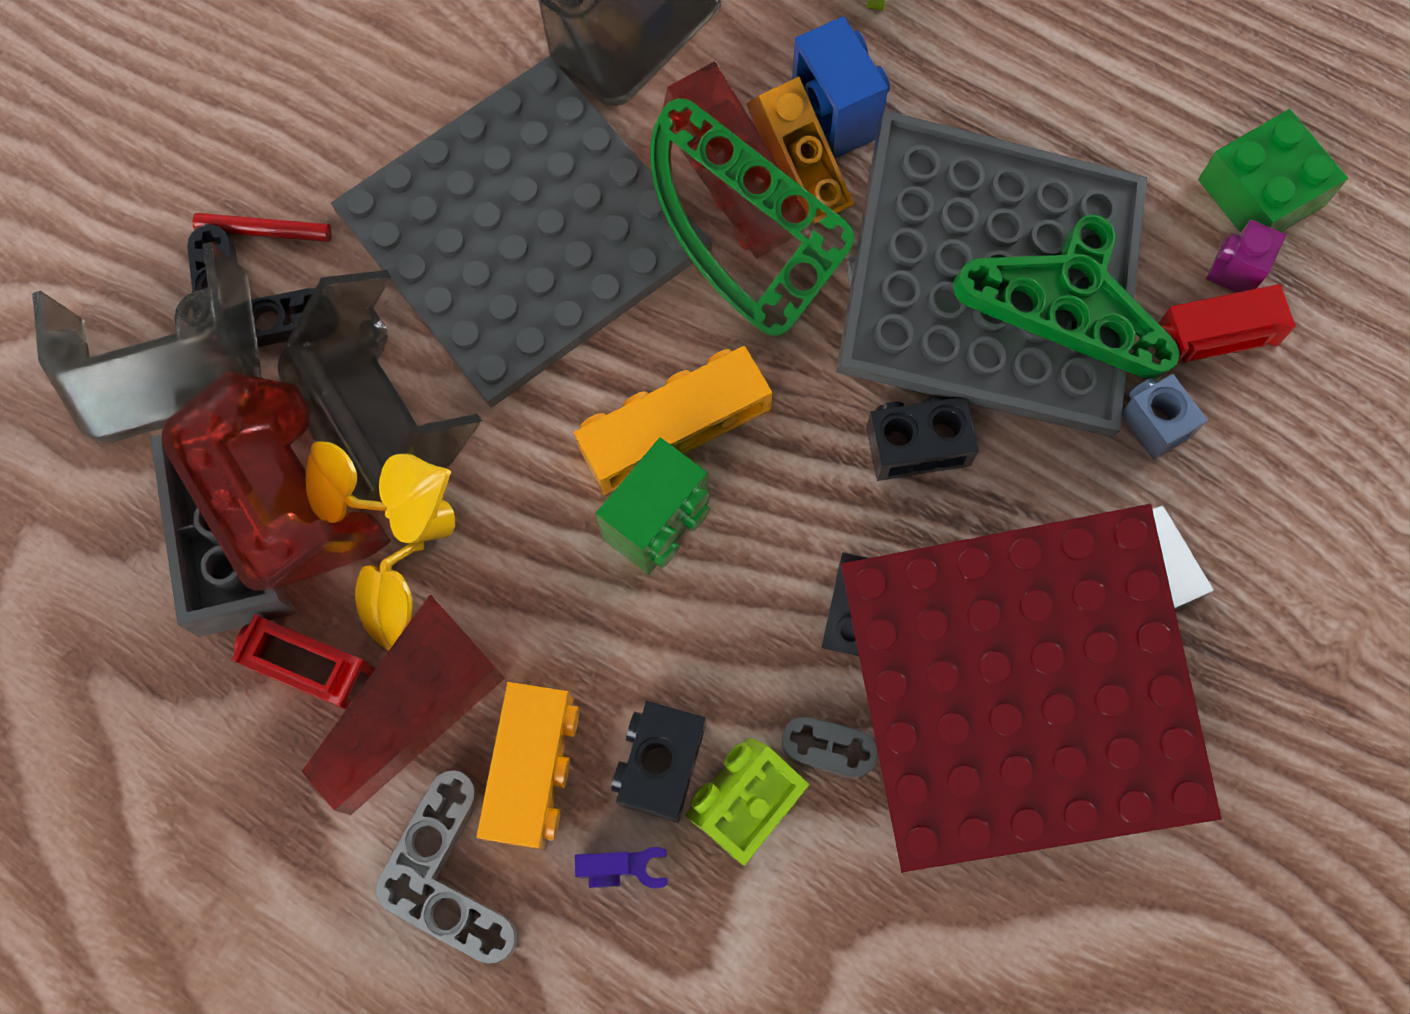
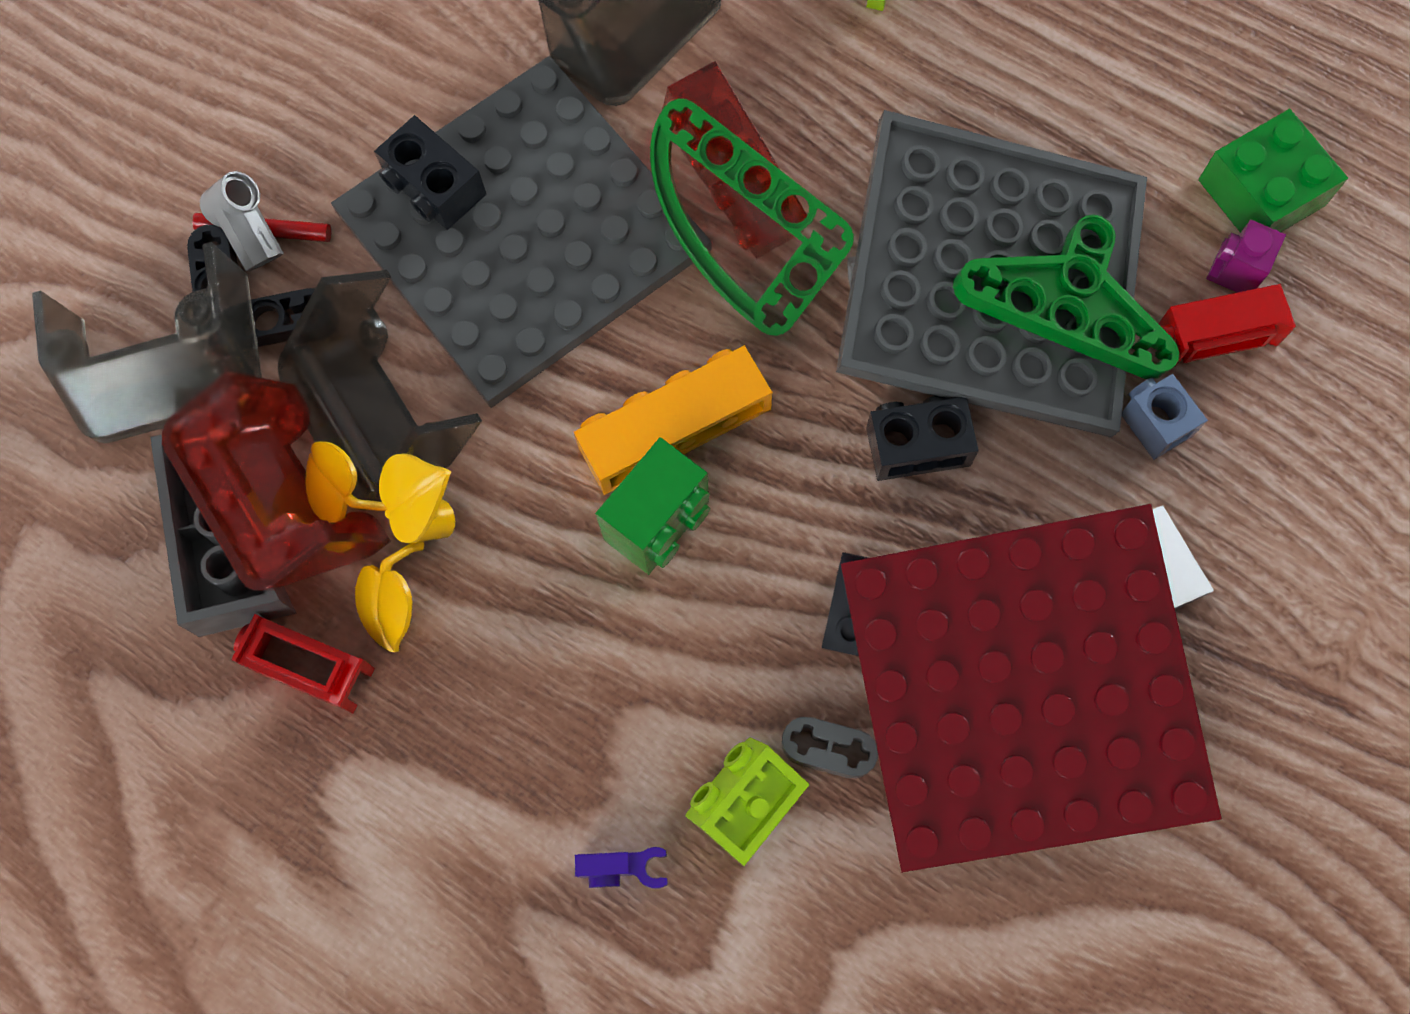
(241, 219): none -> light grey piece
(403, 707): clear red wedge -> none
(426, 870): light grey beam -> none
(436, 168): none -> black brick
(528, 767): light orange brick -> none
(666, 792): black brick -> none
(799, 145): light orange slope -> none
(841, 84): blue brick -> none

